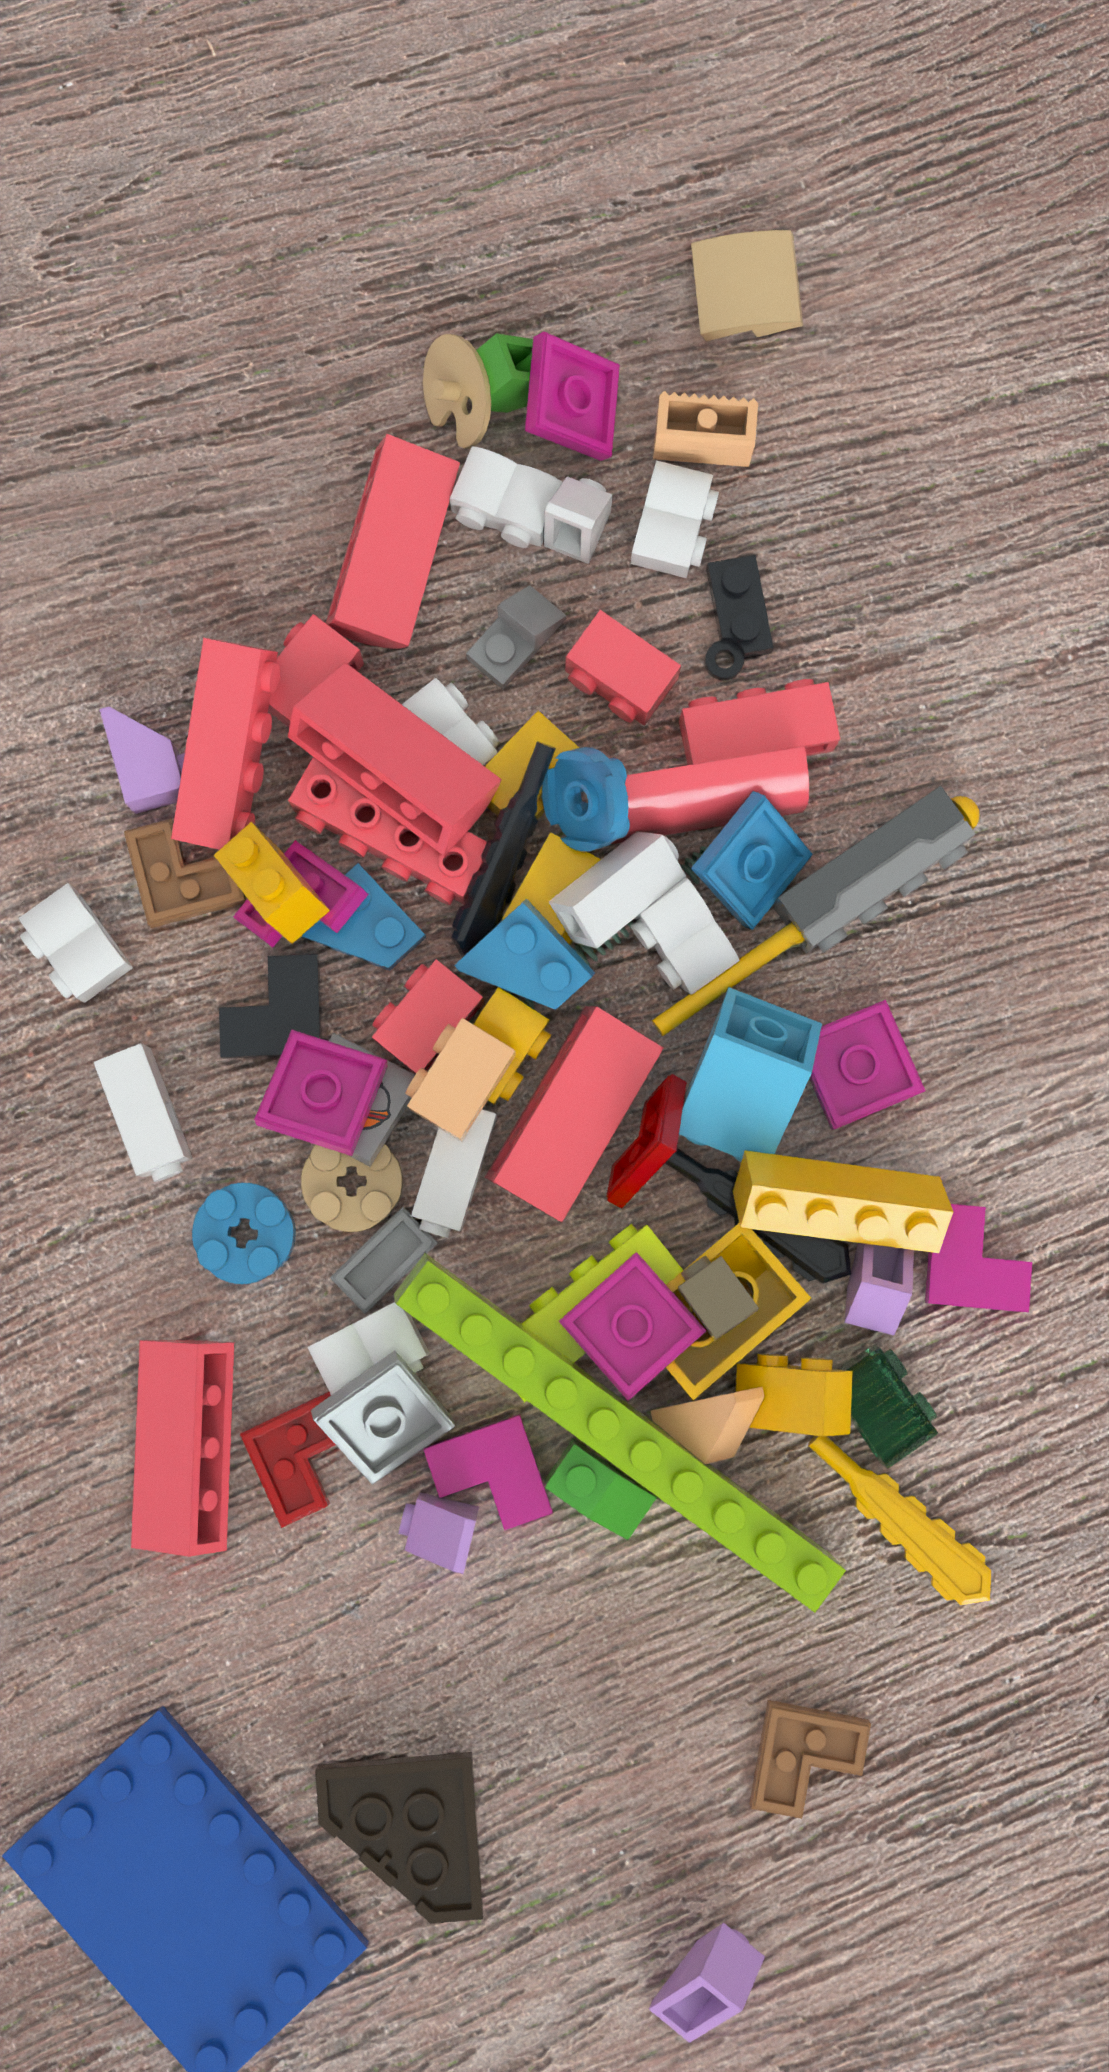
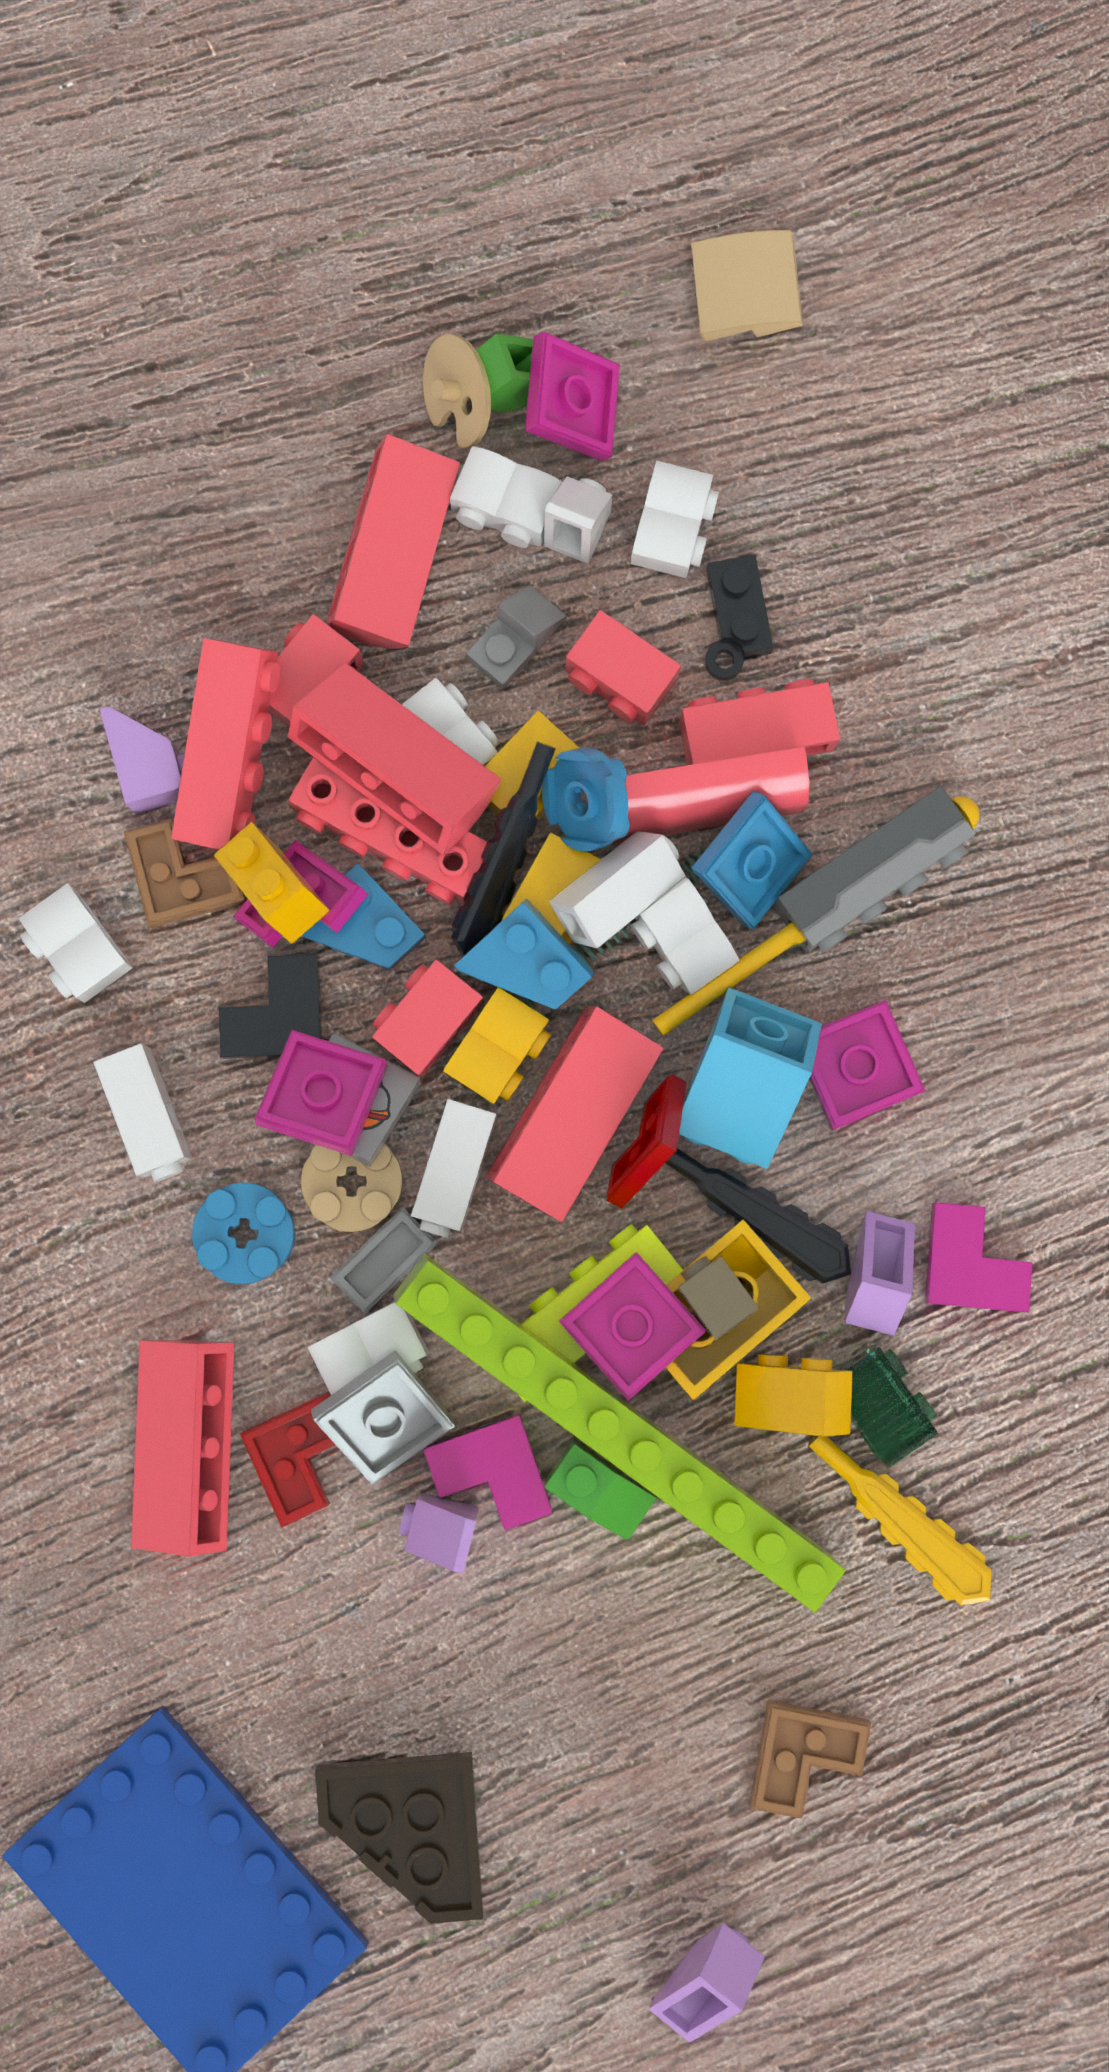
(460, 1078): light nougat brick -> none
(705, 429): light nougat brick -> none
(712, 1425): light nougat slope -> none
(841, 1202): yellow brick -> none

